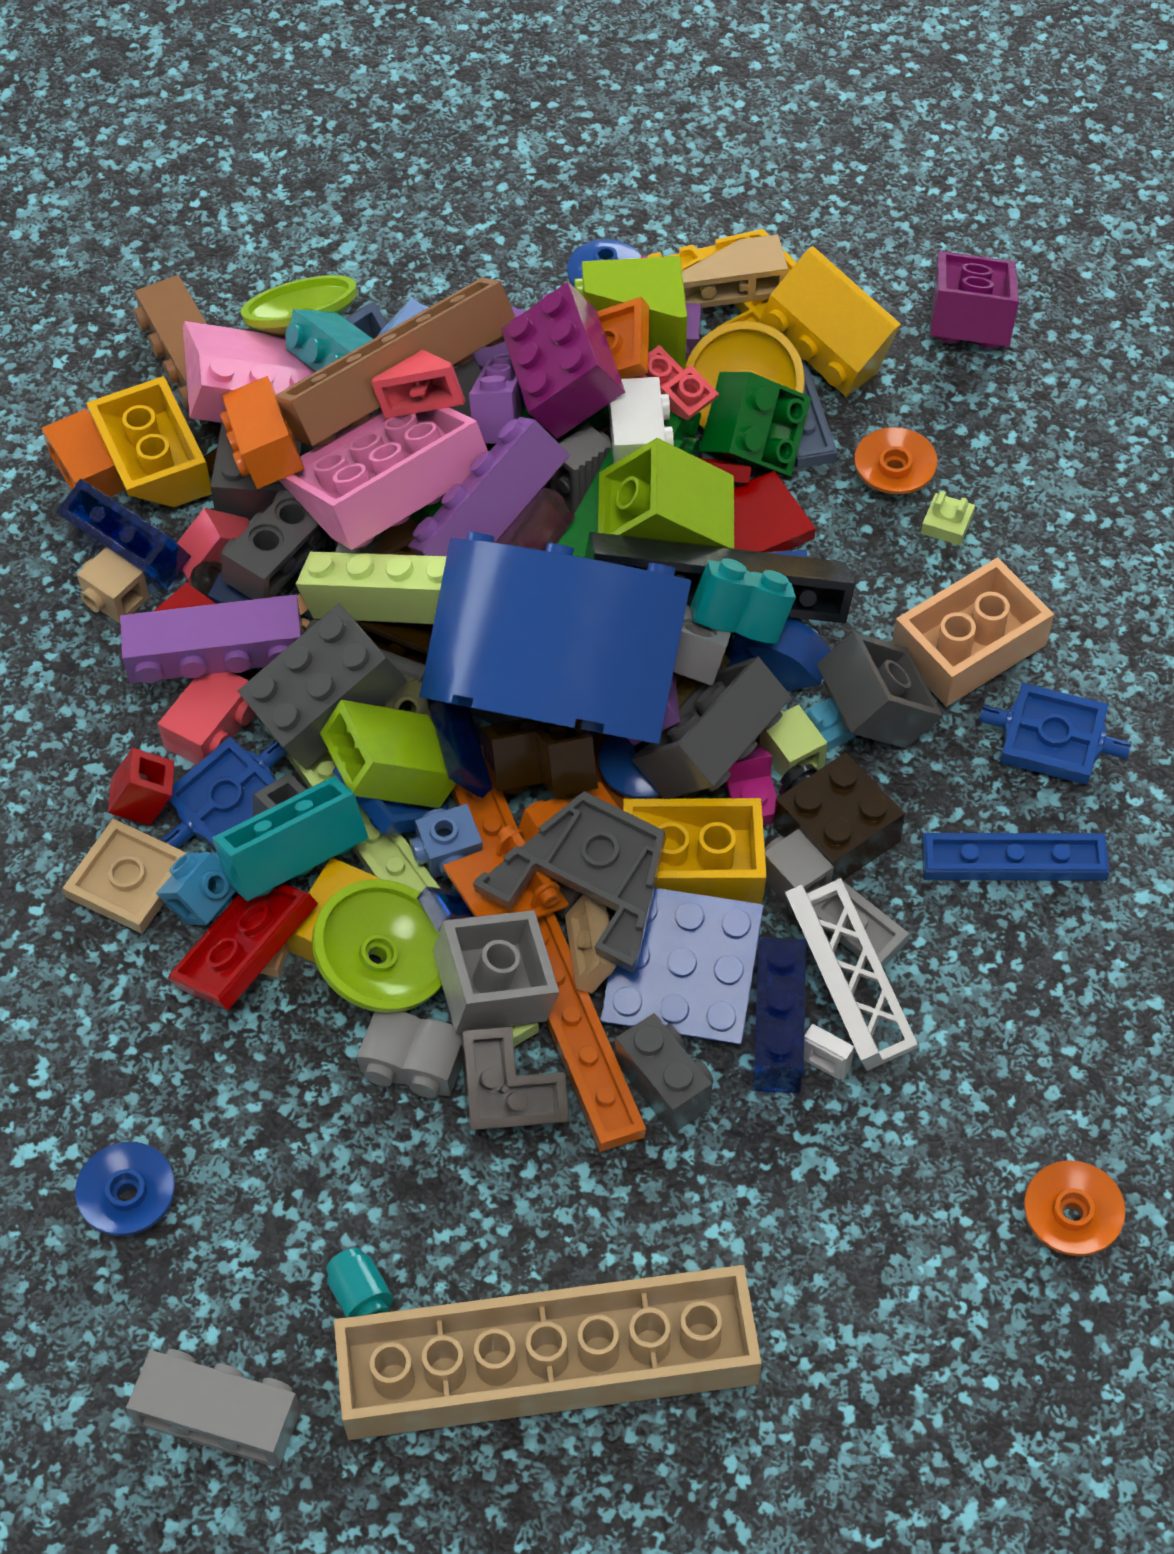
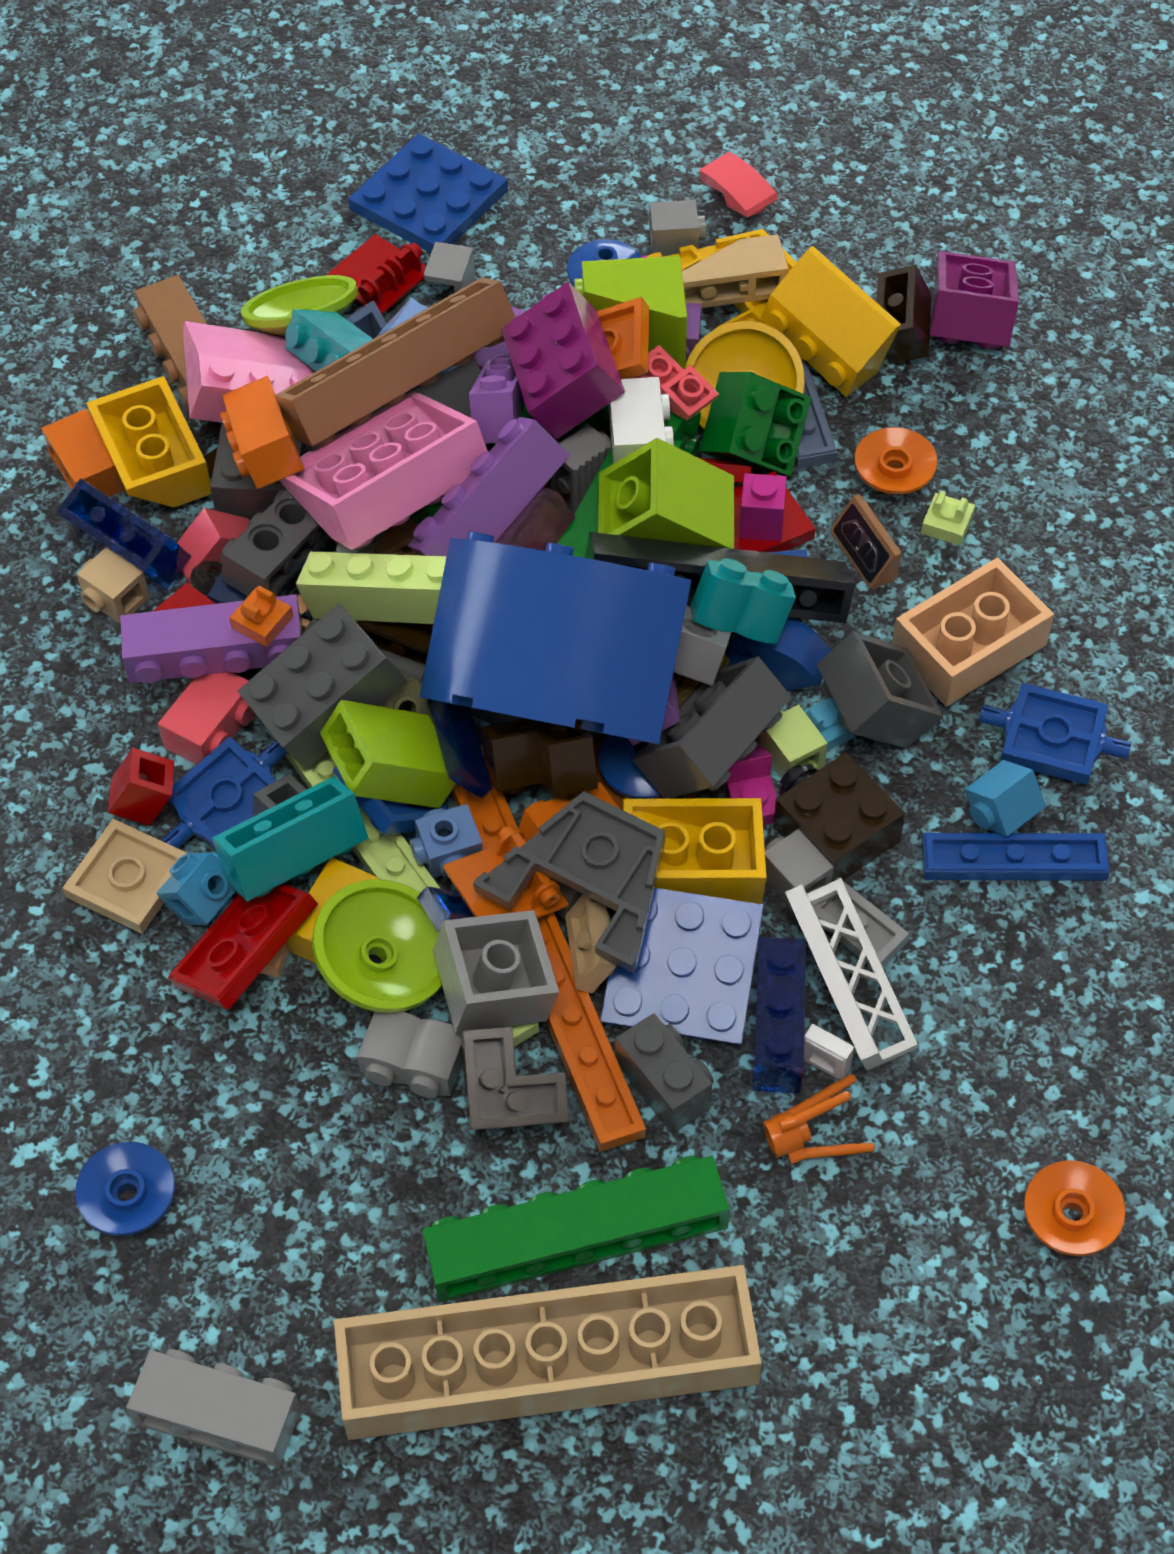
(261, 616): none -> orange tile
(358, 1284): teal brick -> none
(382, 271): none -> red hinge
(417, 386): coral slope -> none
(428, 194): none -> blue plate
(450, 265): none -> light grey panel
(575, 1227): none -> green brick
(675, 226): none -> light grey brick
(740, 184): none -> coral slope
(762, 507): none -> dark pink brick
(789, 1129): none -> orange plant
(867, 543): none -> slope
(907, 300): none -> dark brown brick
(1005, 798): none -> dark azure brick

